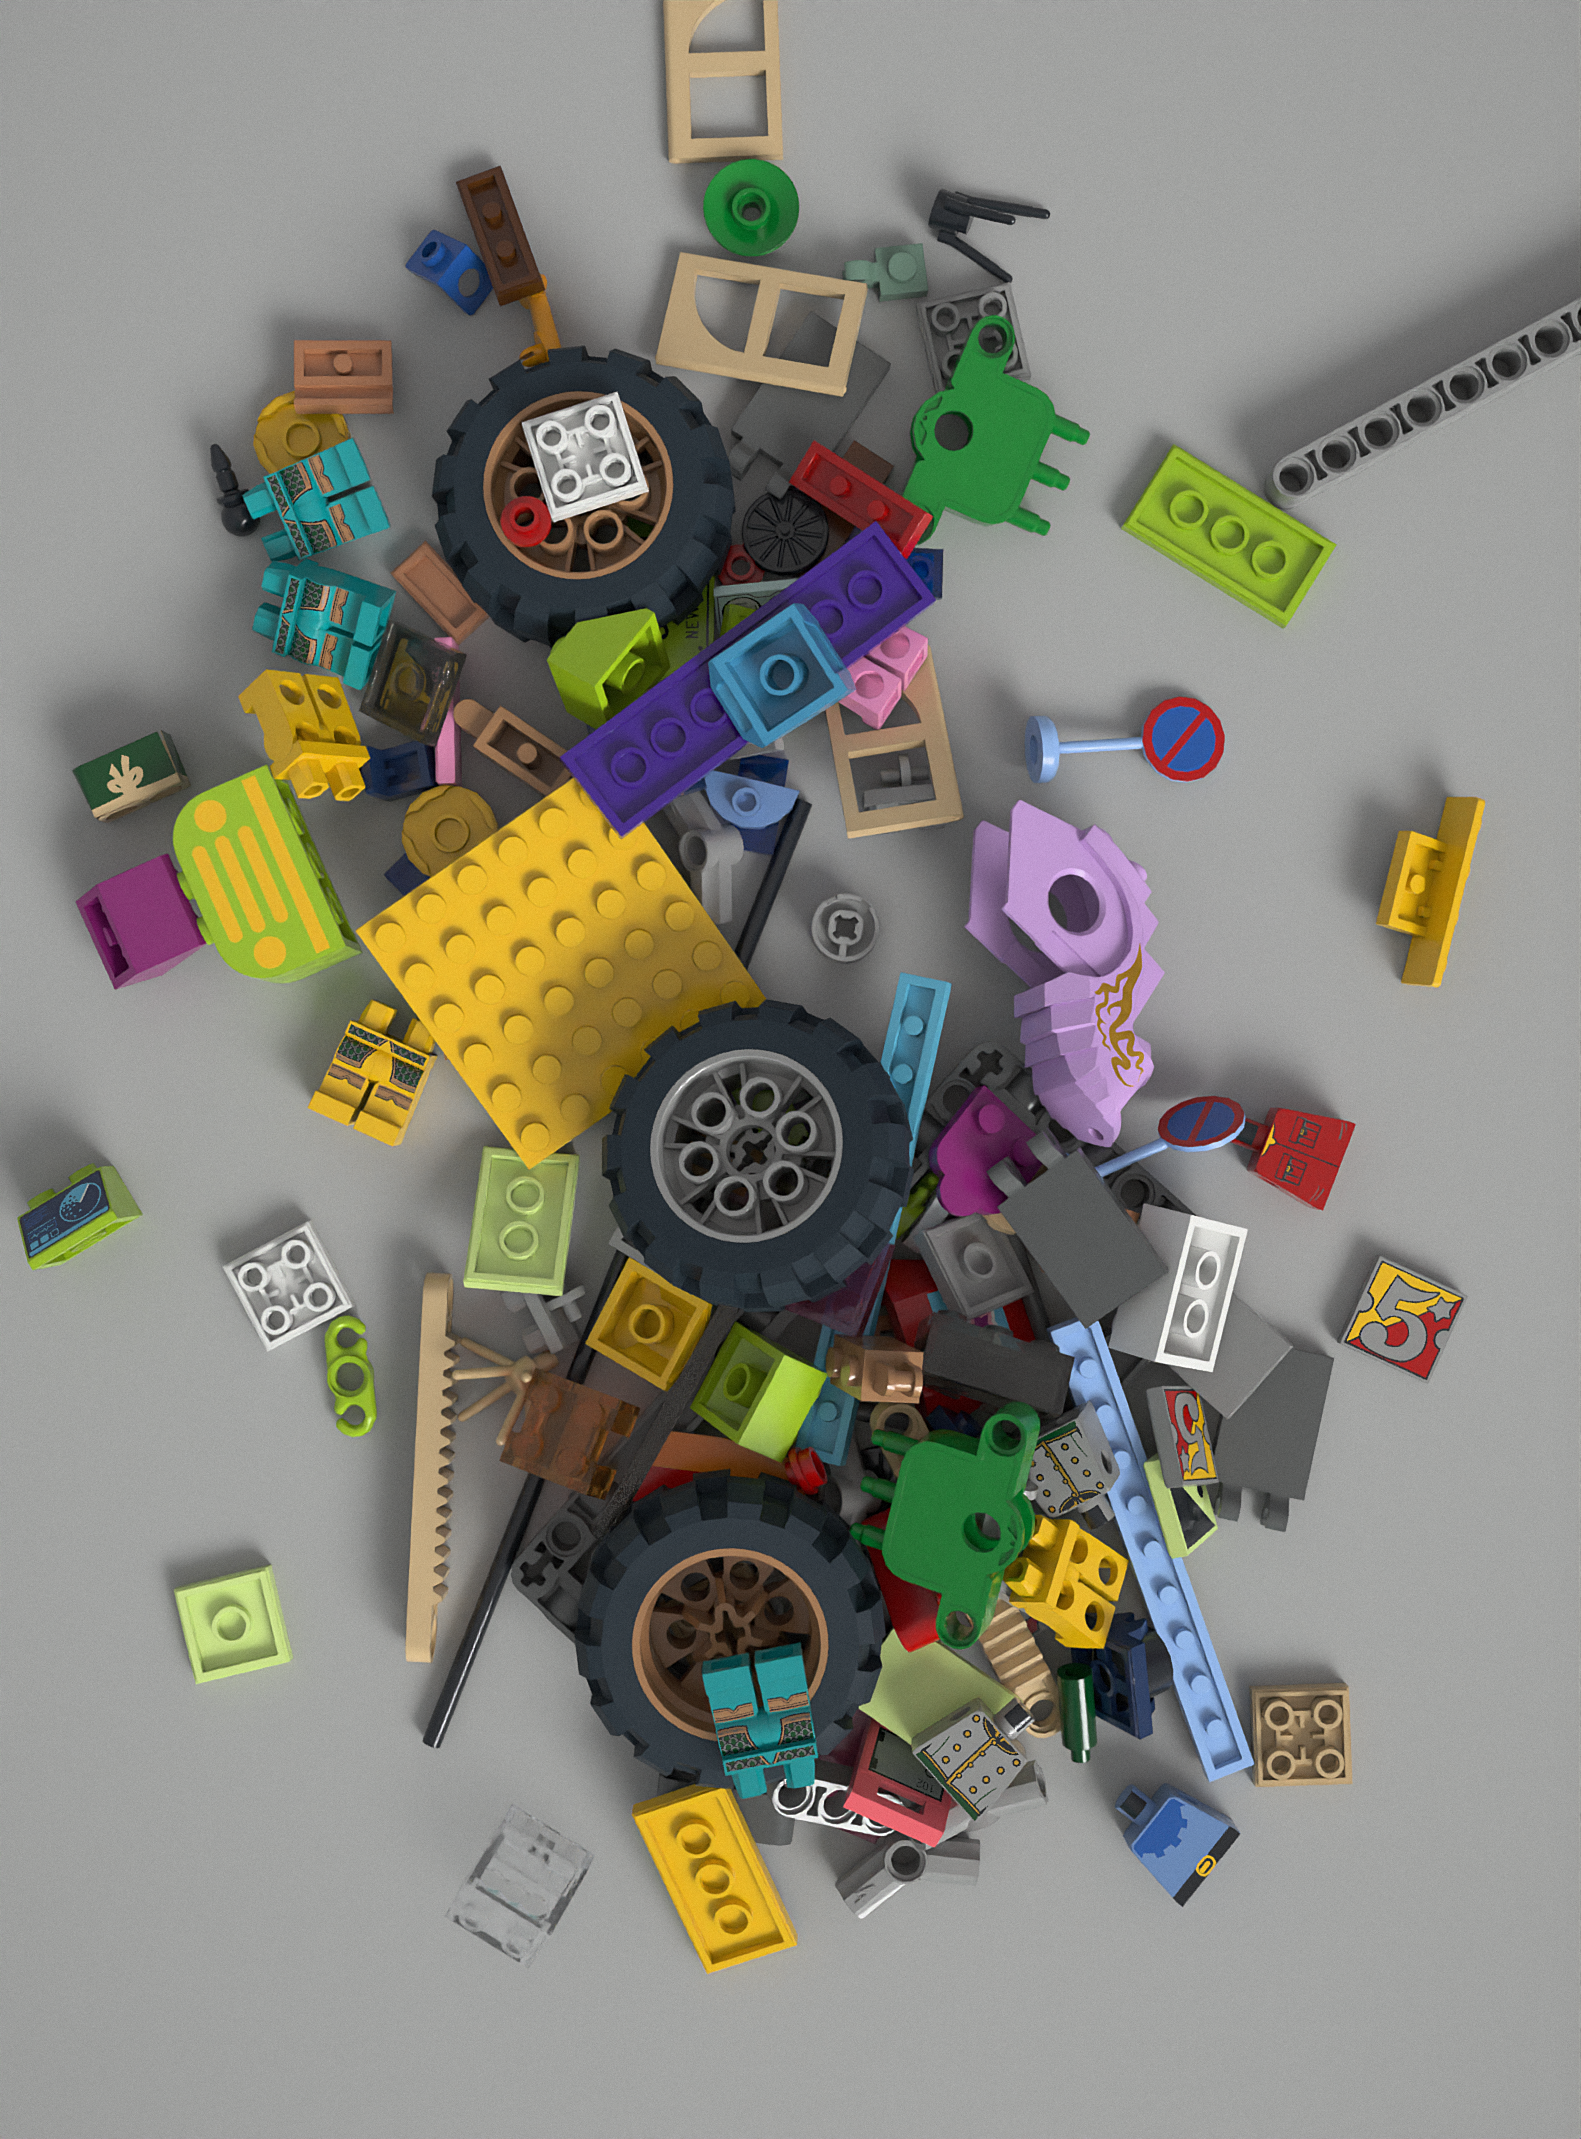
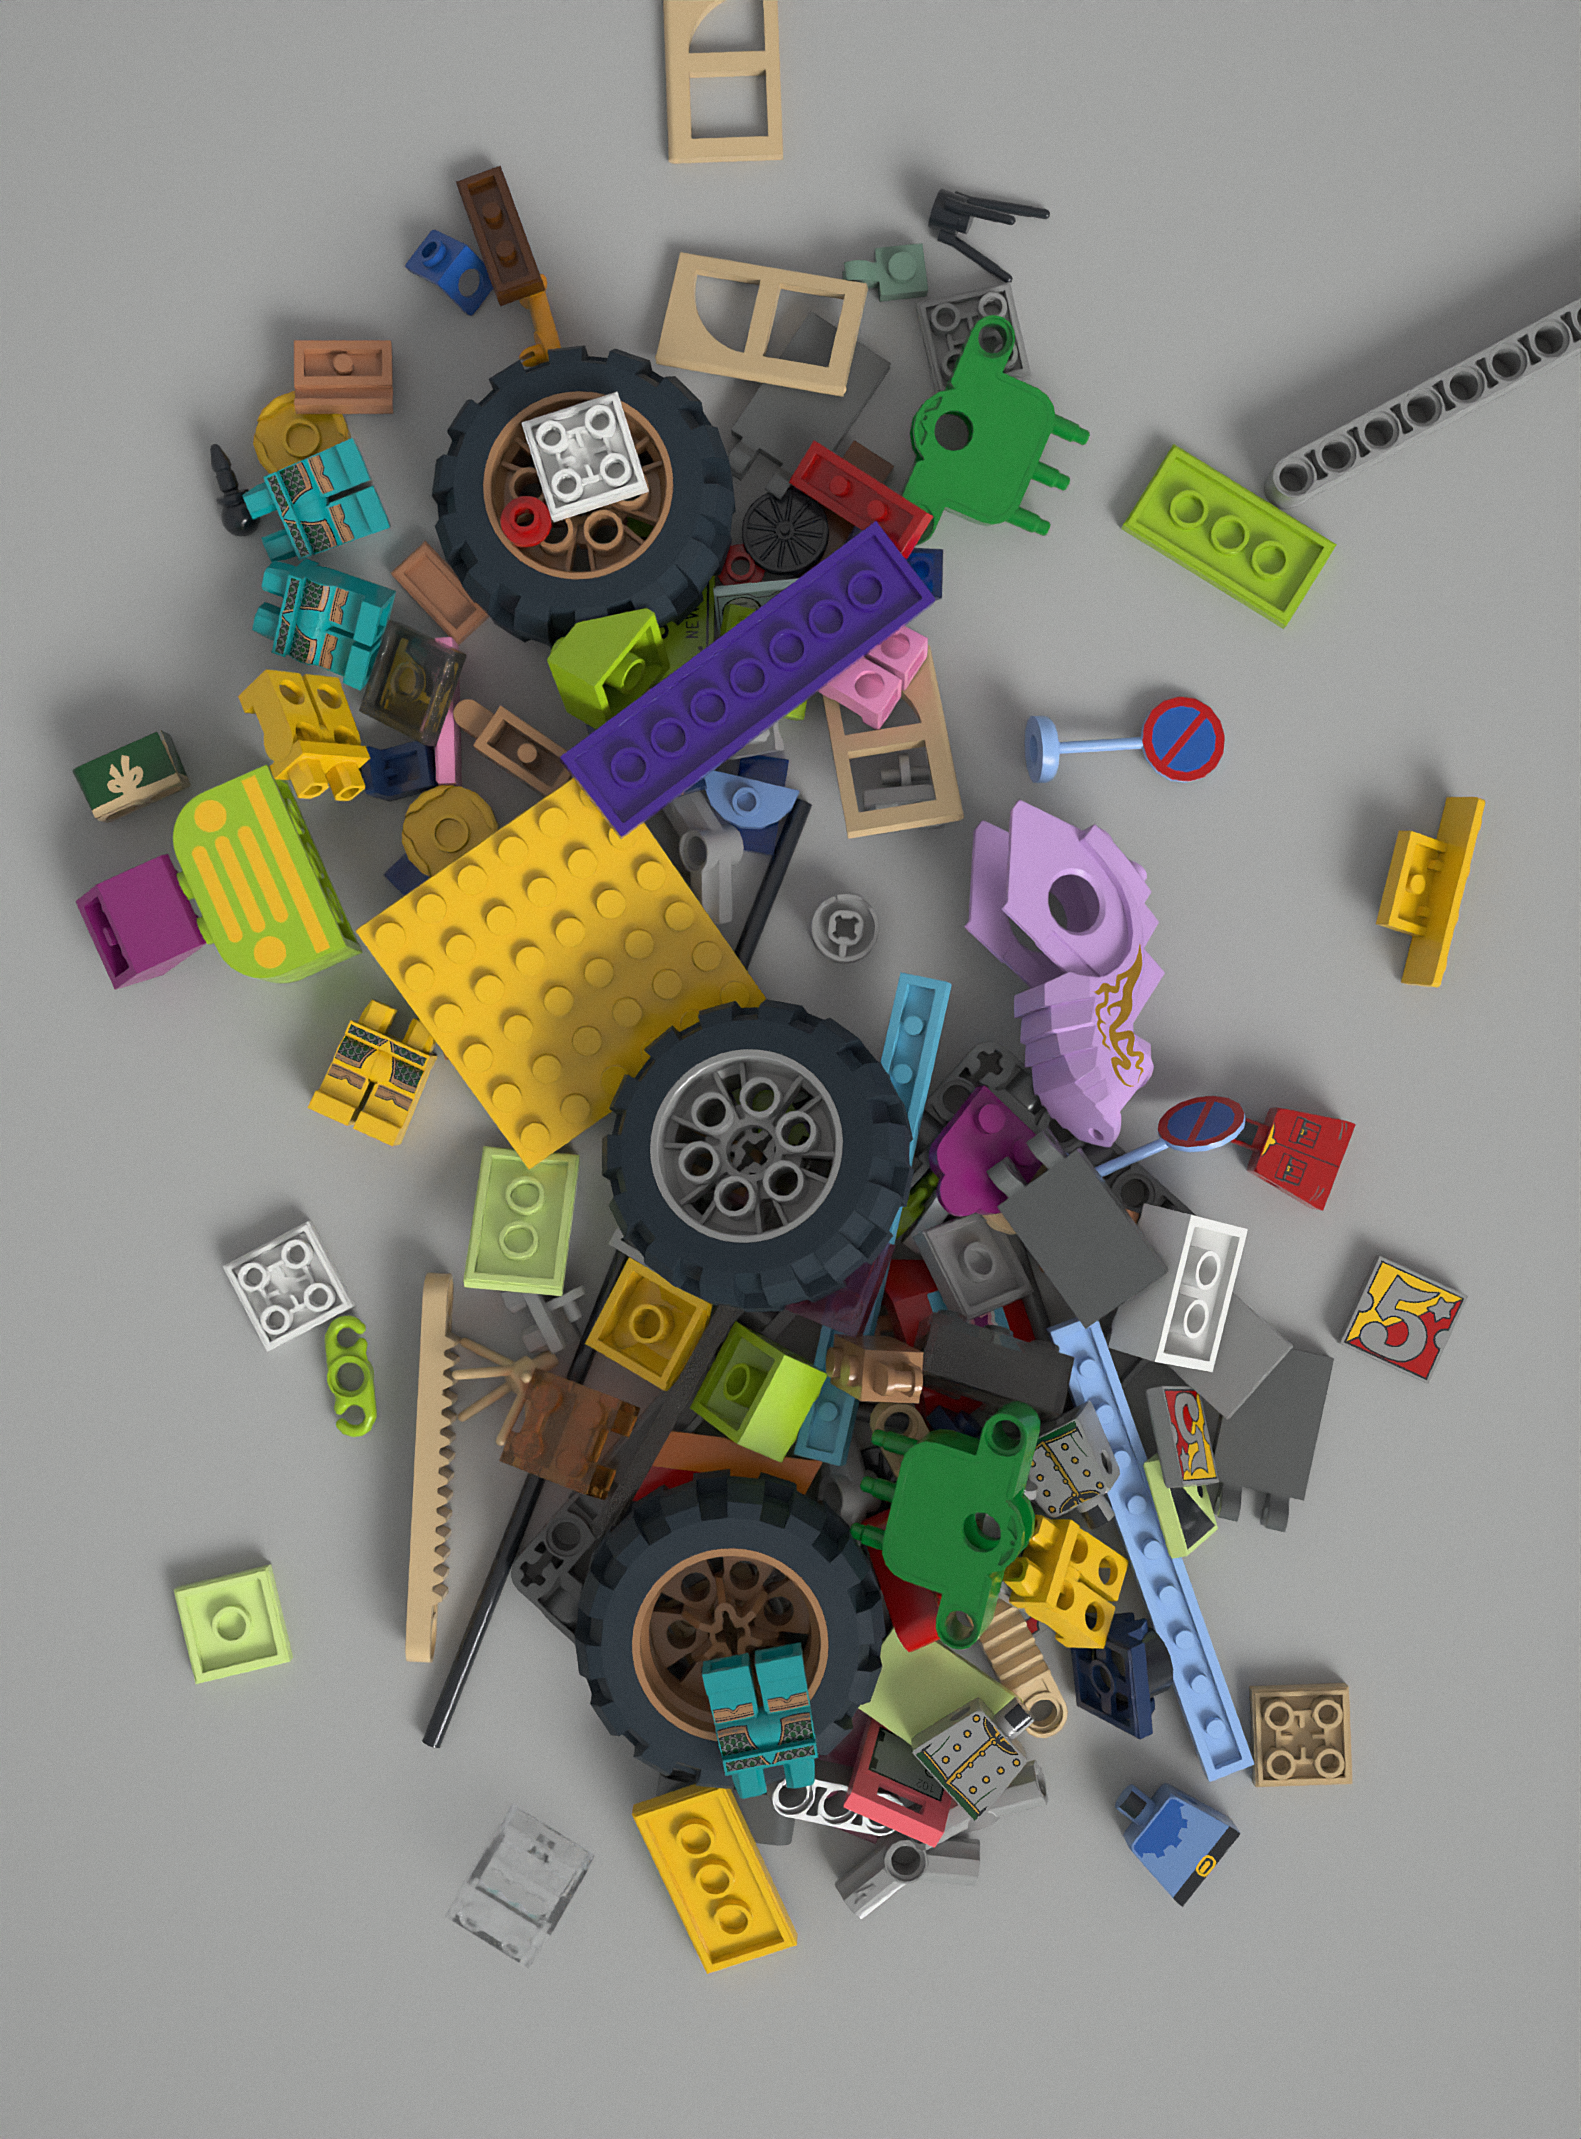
(75, 1217): slope -> none
(745, 186): green dish -> none
(779, 676): dark azure slope -> none
(805, 1470): red plate -> none
(1077, 1710): dark green cylinder -> none

